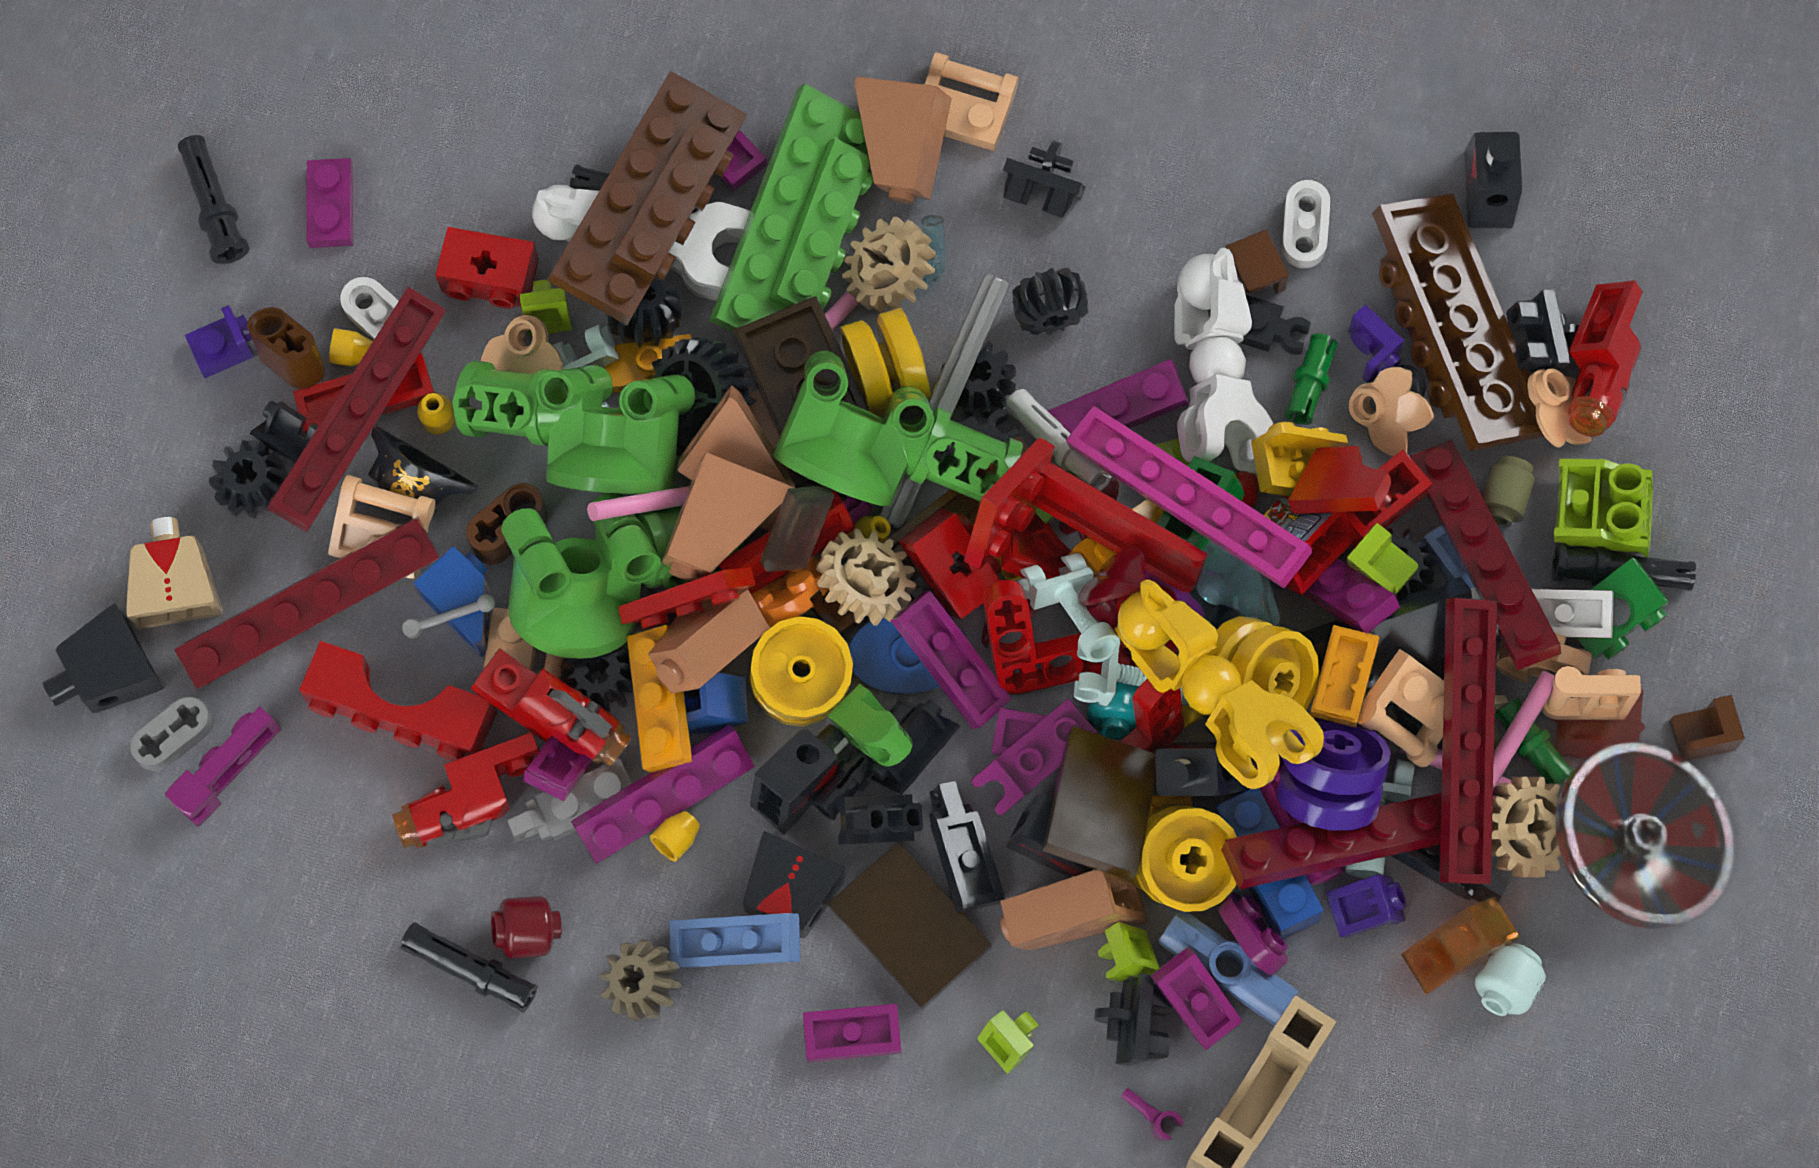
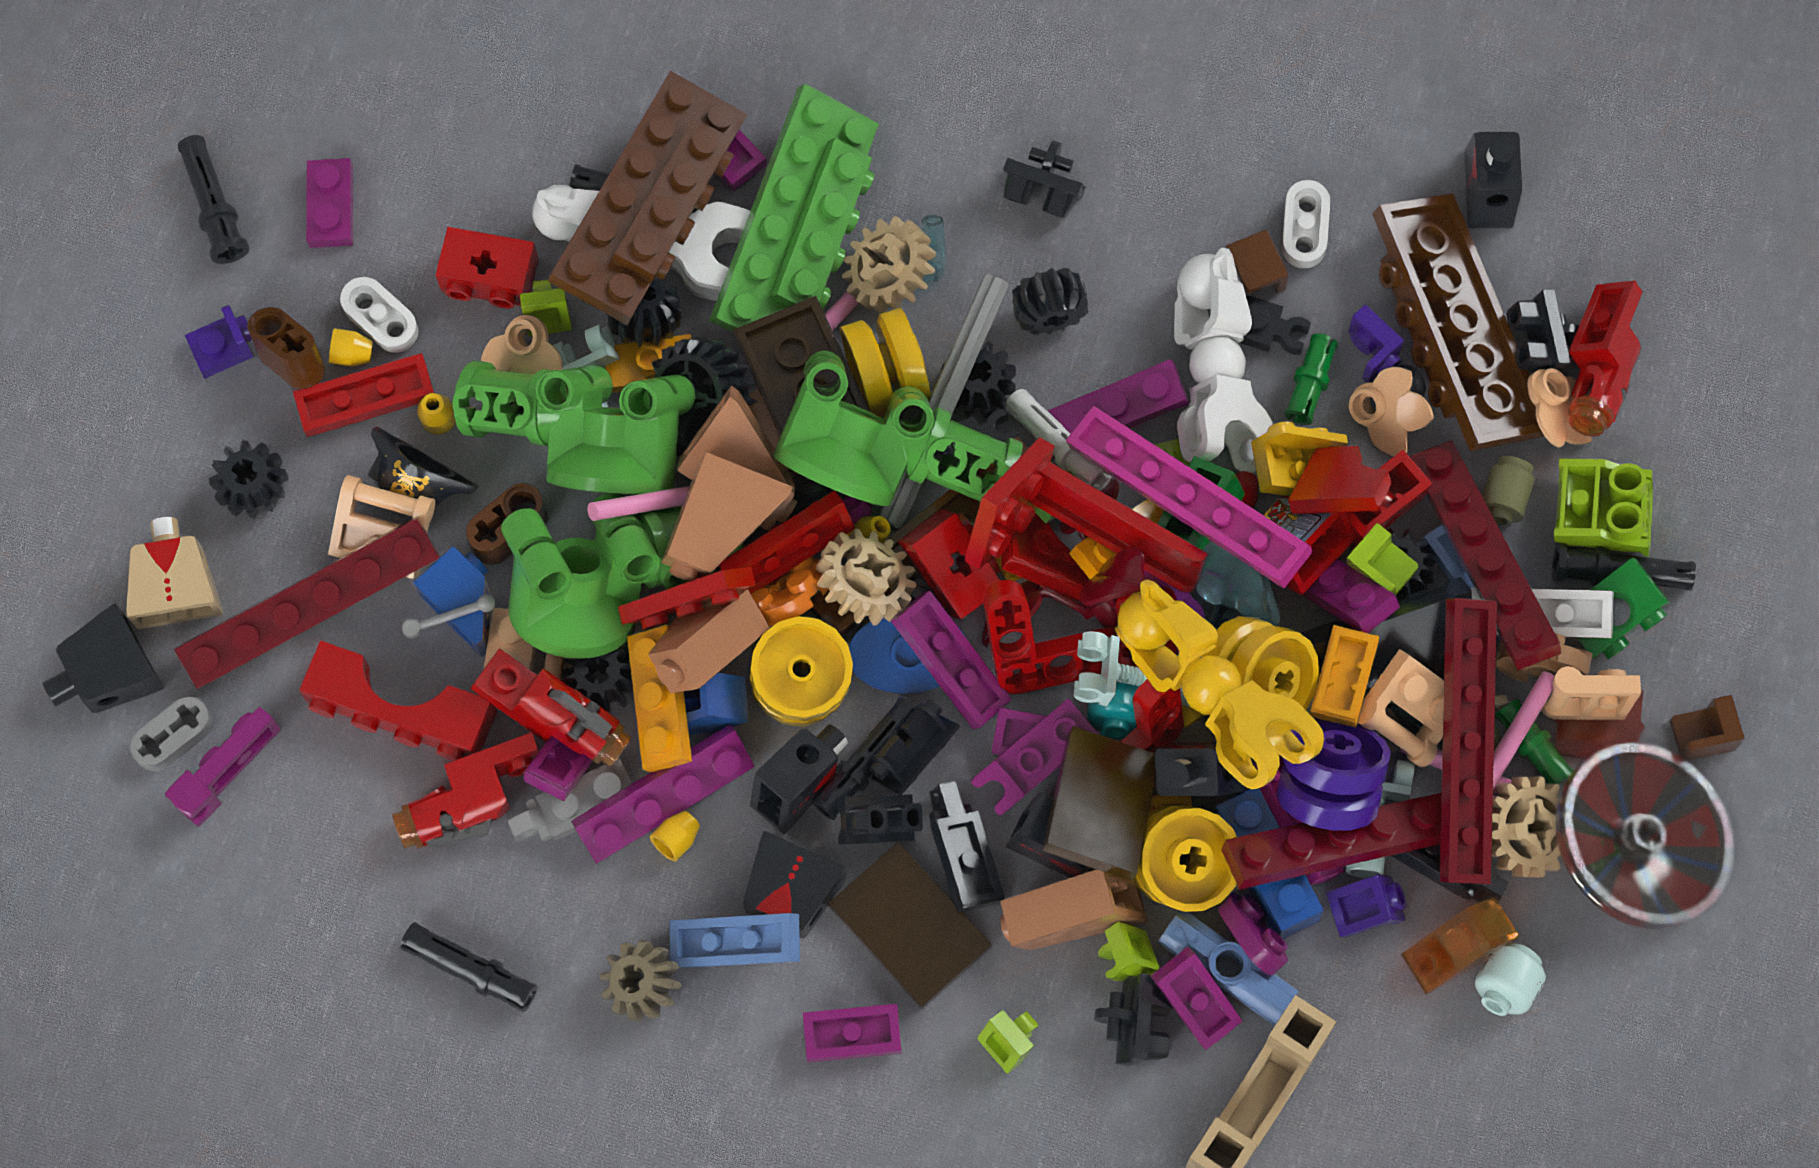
(283, 430): black hinge -> none
(356, 410): dark red plate -> none
(525, 927): dark red head -> none
(797, 528): clear smoke tile -> none
(871, 727): bright green leg -> none
(903, 134): nougat slope -> none
(971, 117): light nougat plate -> none
(1097, 639): light aqua bar -> none
(1152, 1114): magenta hand -> none

